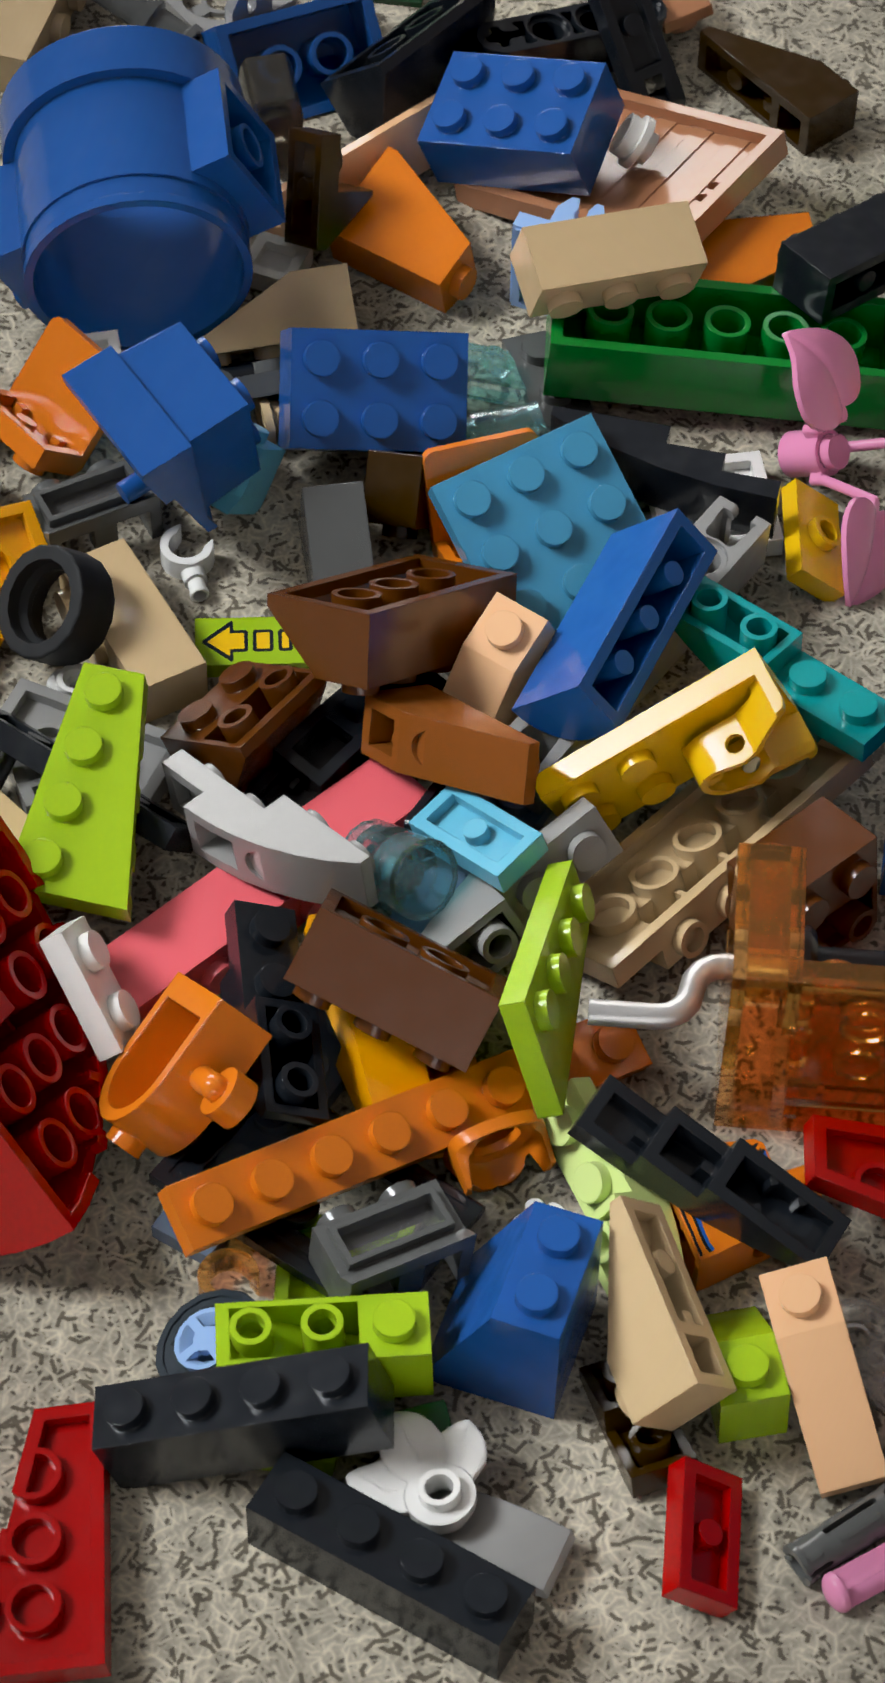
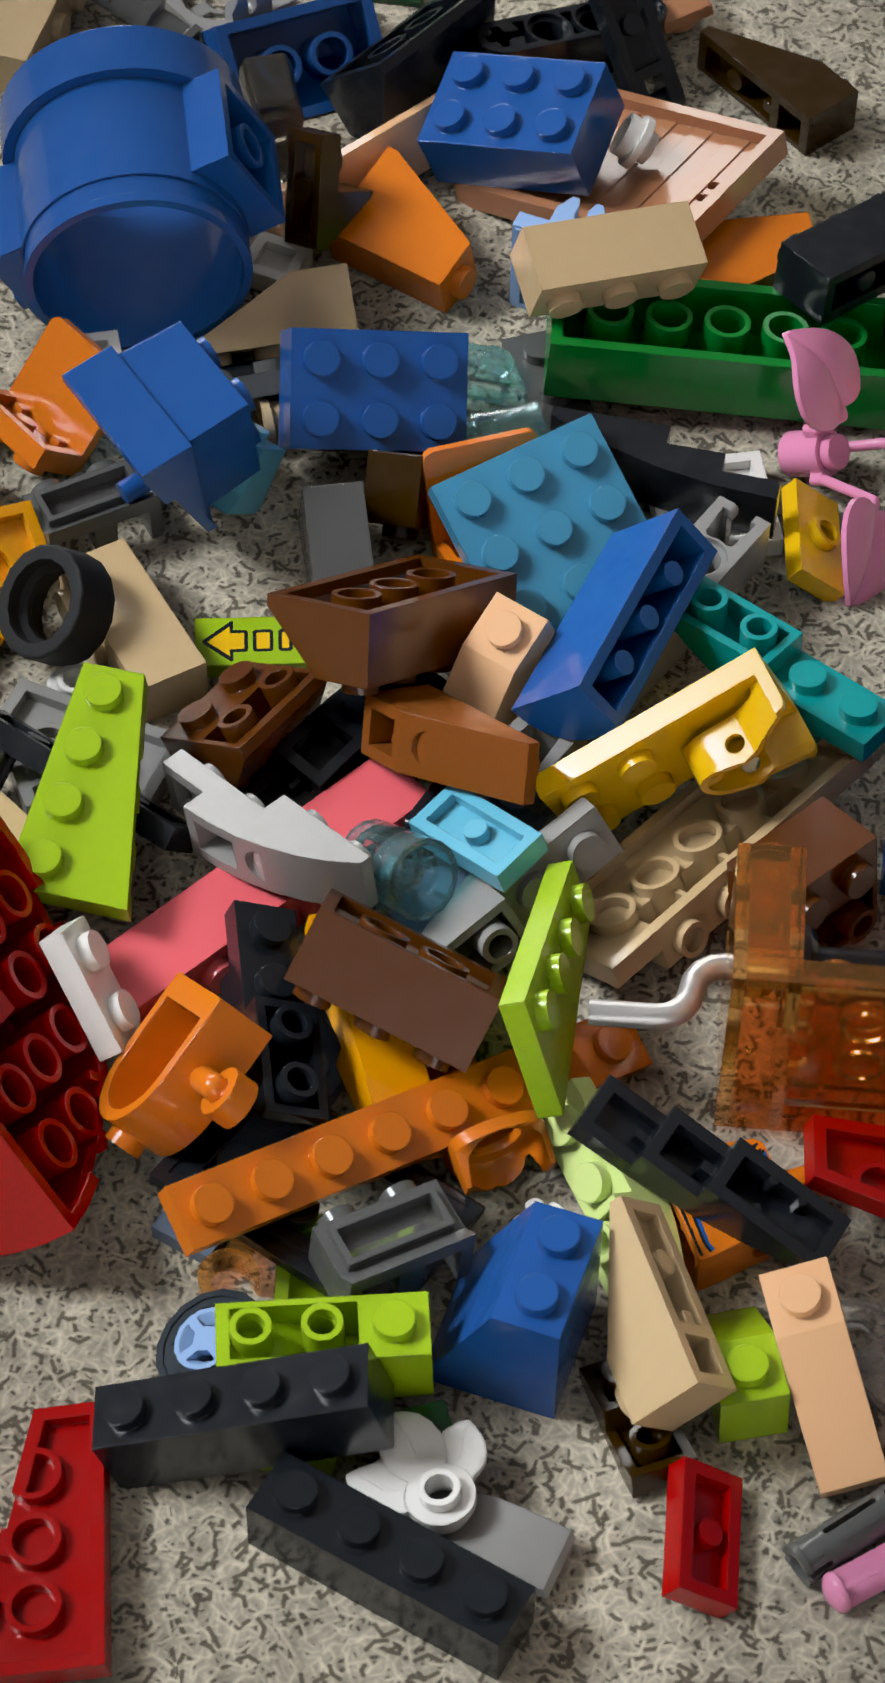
(189, 569): white piece -> none

